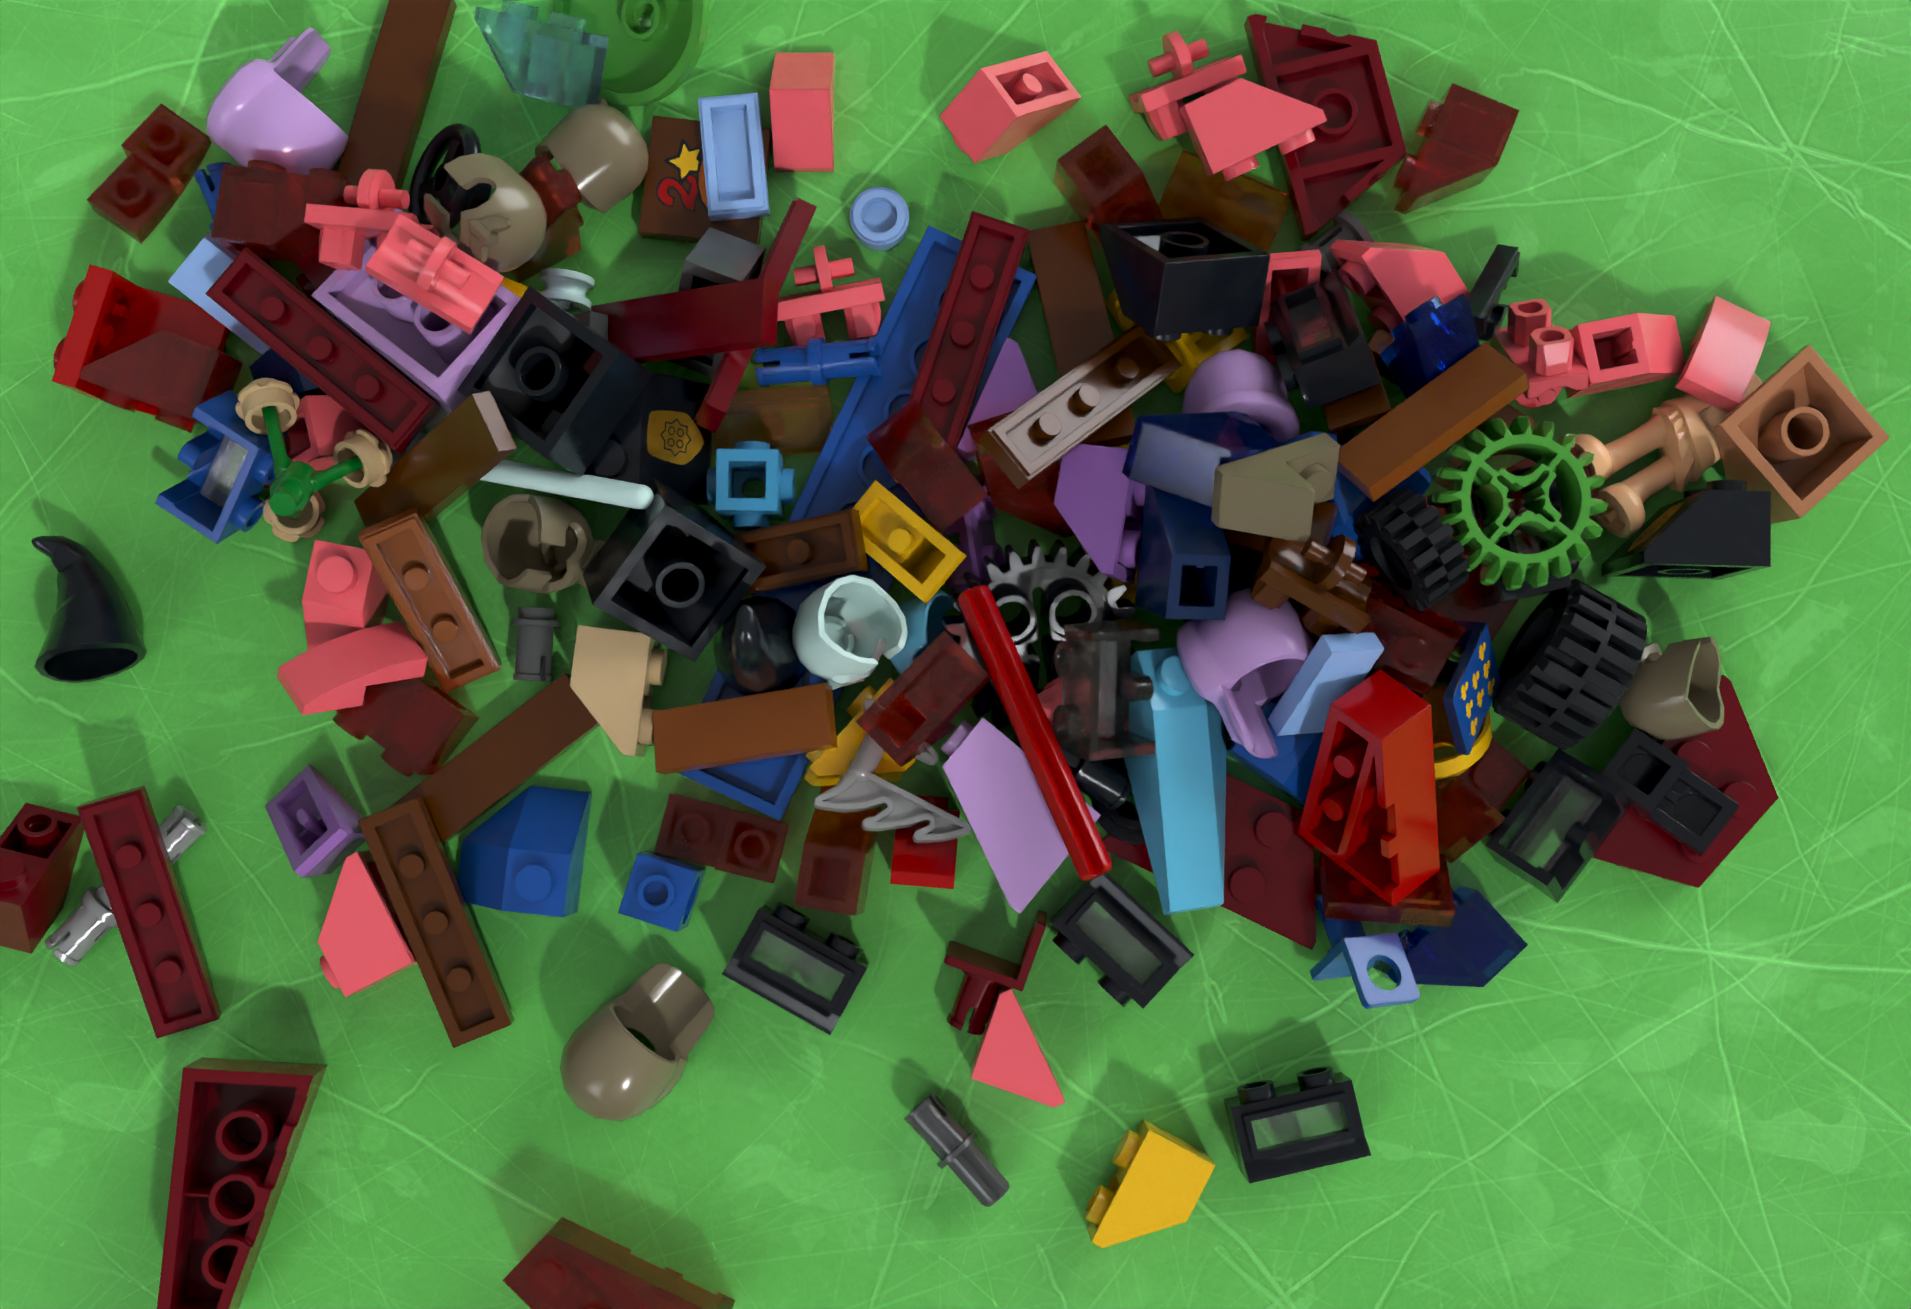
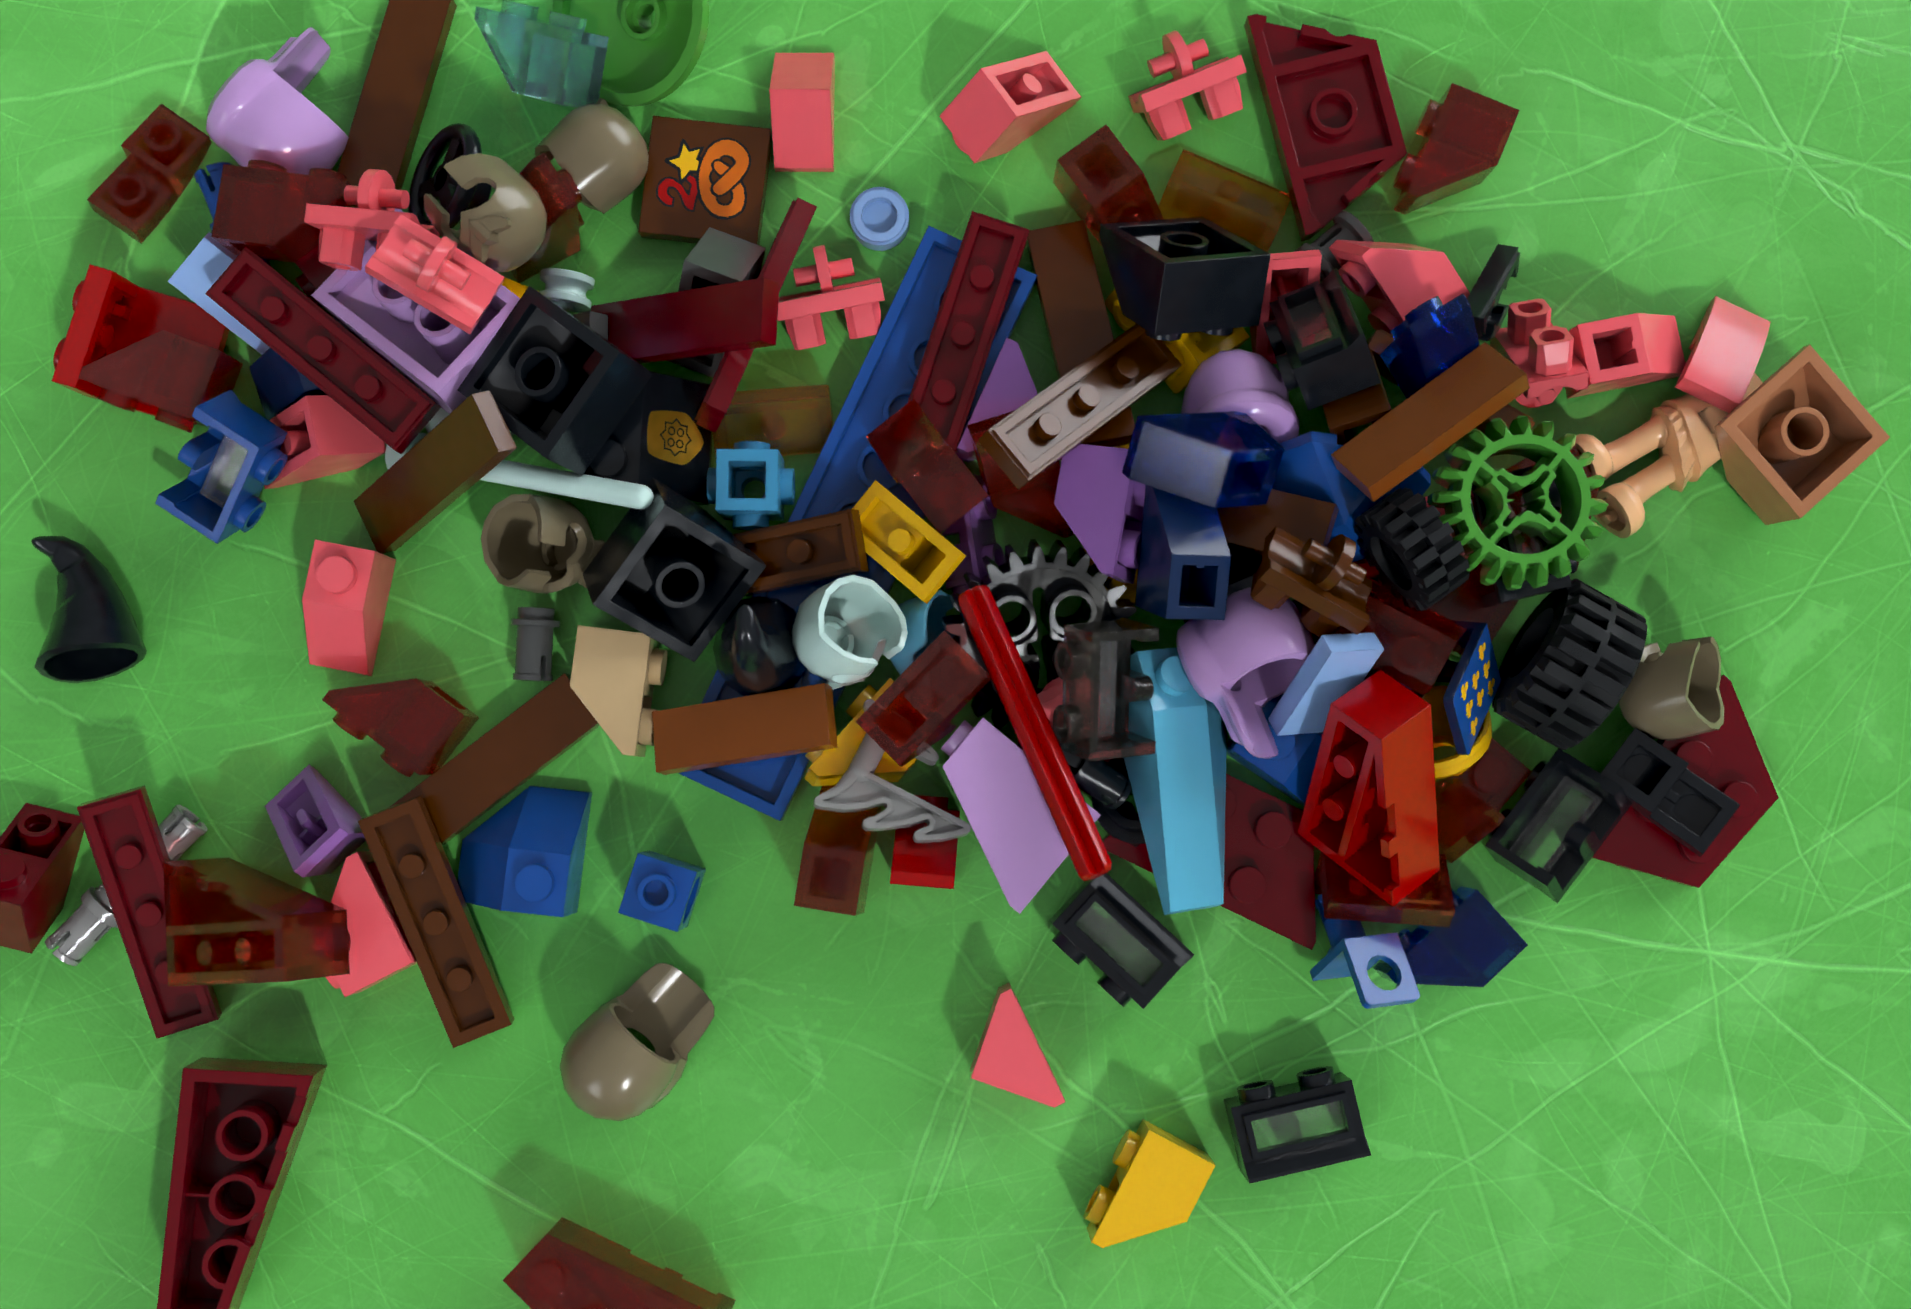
(247, 927): none -> clear red wedge
(294, 502): tan plant -> none
(339, 670): coral slope -> none
(430, 599): dark orange tile -> none
(721, 837): clear red slope -> none
(733, 157): light blue tile -> none
(797, 966): black window -> none
(818, 361): blue pin -> none
(957, 1150): dark grey axle -> none
(985, 974): dark red bracket -> none
(1243, 121): coral slope -> none
(1276, 489): dark tan slope -> none
(1701, 536): black slope -> none

